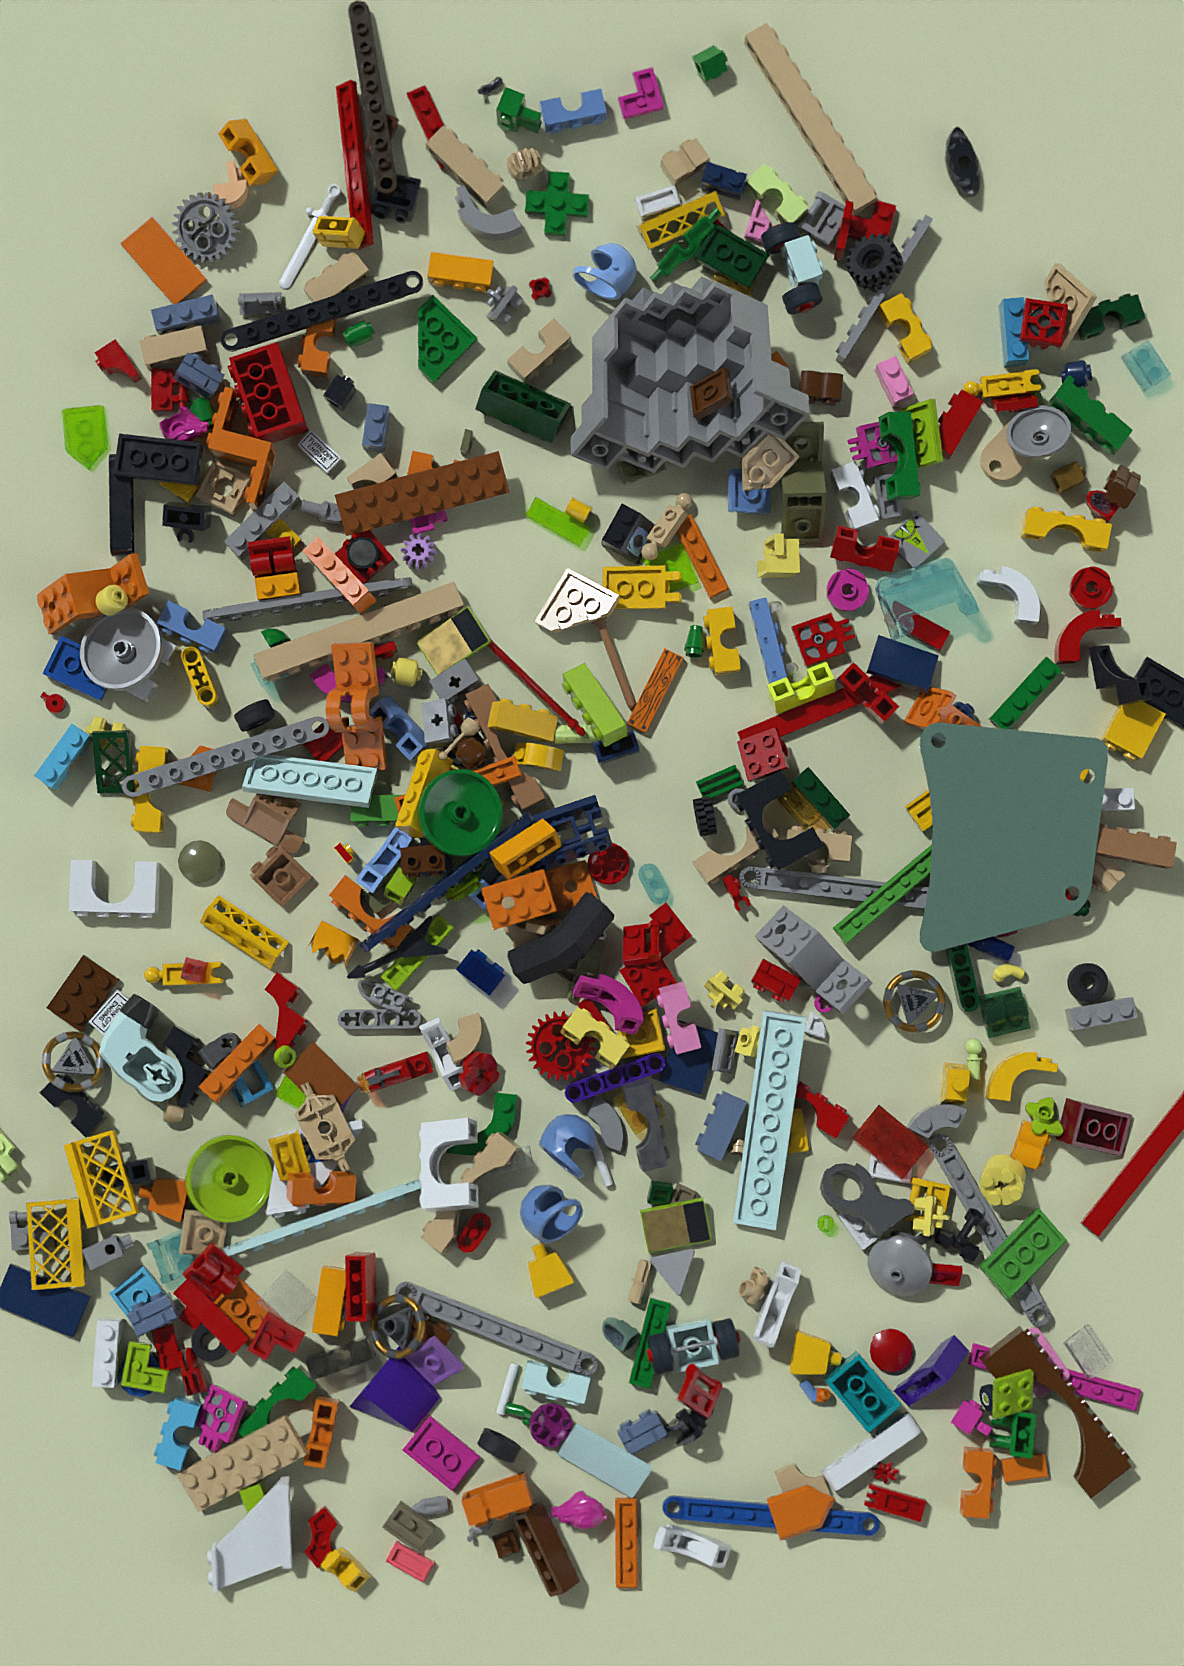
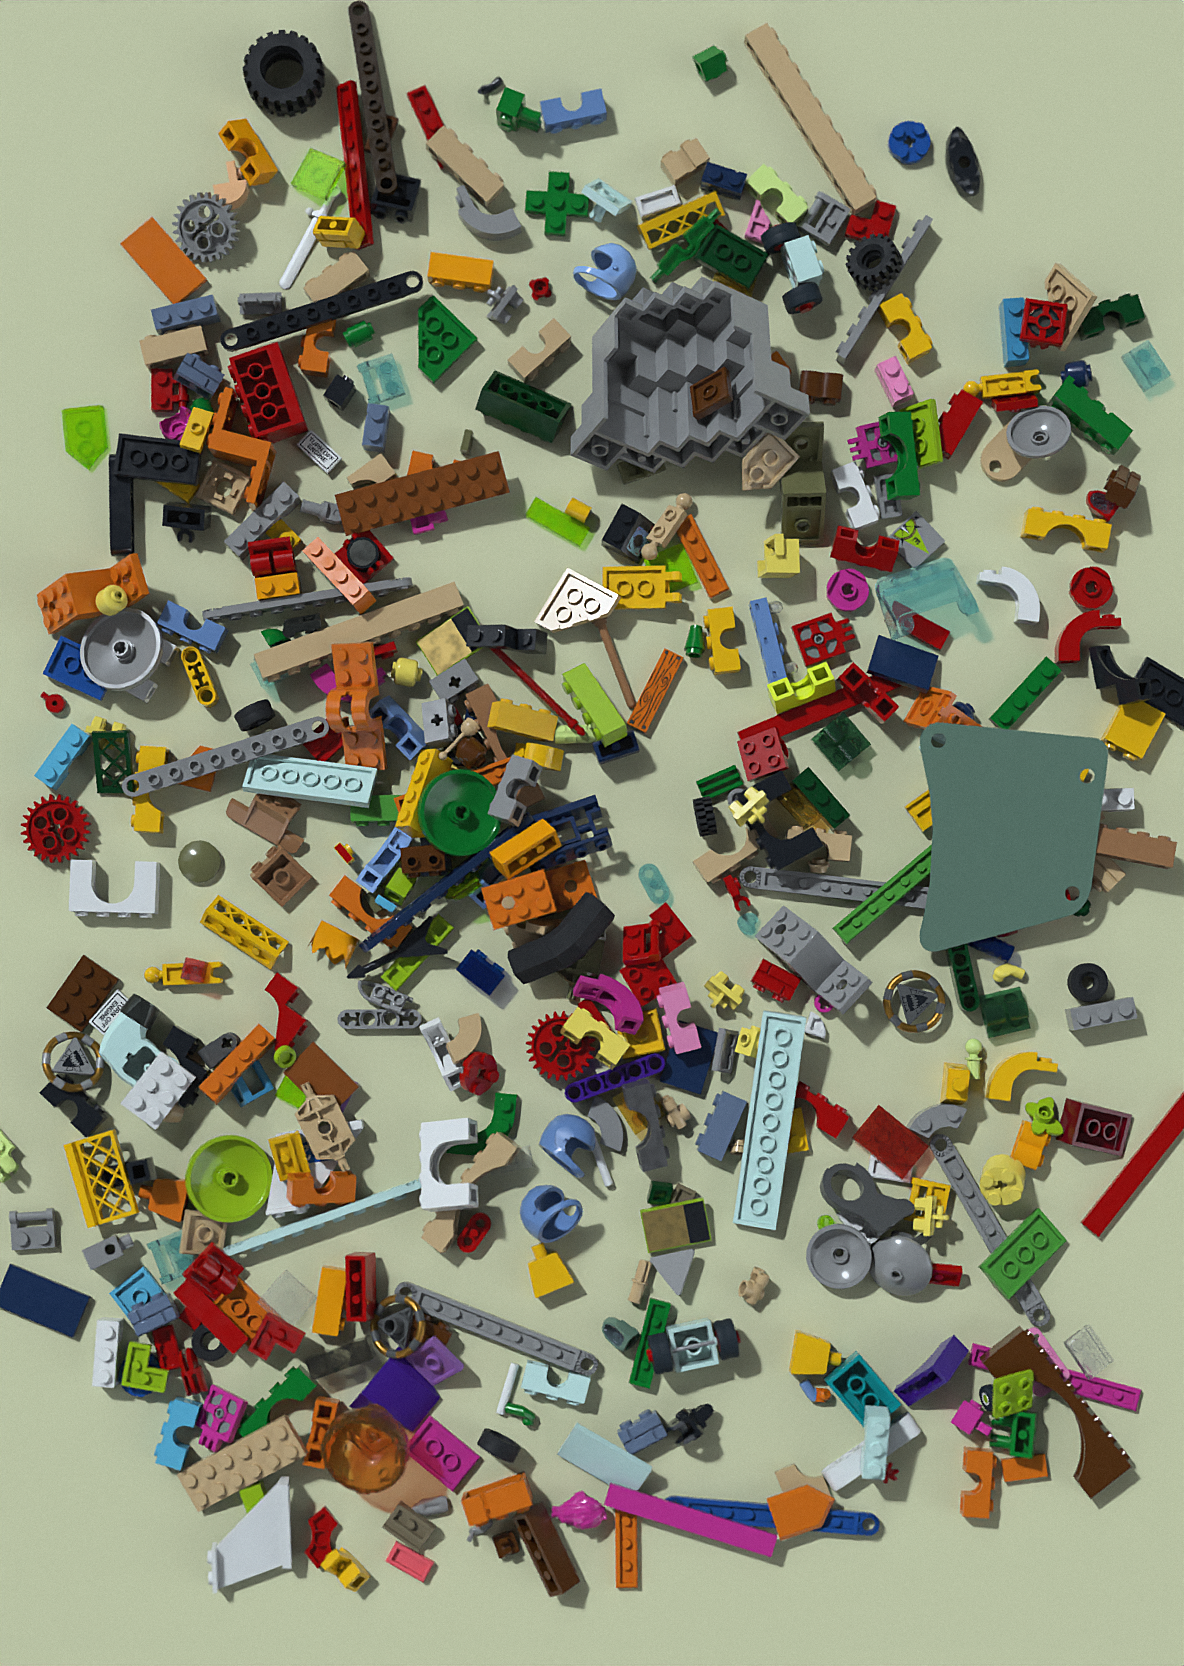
(38, 837): none -> red gear
(75, 1243): yellow fence -> none
(114, 360): red arch -> none
(158, 1090): none -> white plate
(196, 430): none -> yellow plate
(277, 48): none -> black tyre
(306, 623): none -> pearl dark grey plate
(318, 174): none -> clear neon green tile
(361, 1459): none -> clear orange rock
(386, 904): none -> medium azure tile
(388, 378): none -> clear light blue plate
(395, 1073): red plate -> none
(413, 545): lavender gear -> none
(507, 638): none -> black arch
(518, 773): none -> light grey arch
(524, 164): tan gear -> none
(550, 1424): magenta dish -> none
(606, 199): none -> light aqua tile
(609, 865): red dish -> none
(645, 100): dark pink plate -> none
(676, 1114): none -> tan plate
(690, 1519): none -> dark pink tile
(692, 1543): white arch -> none
(696, 1397): red plate -> none
(747, 922): none -> clear light blue piece
(748, 501): medium blue hinge -> none
(752, 809): none -> light yellow hips
(776, 1304): white arch -> none
(837, 1270): none -> light grey dish
(840, 741): none -> clear green plate
(843, 231): red tile -> none
(876, 1442): none -> light aqua arch
(891, 1350): red dish -> none
(896, 1502): red hinge -> none
(915, 132): none -> blue plate
(960, 1239): black bar -> none
(1068, 477): pearl gold brick -> none

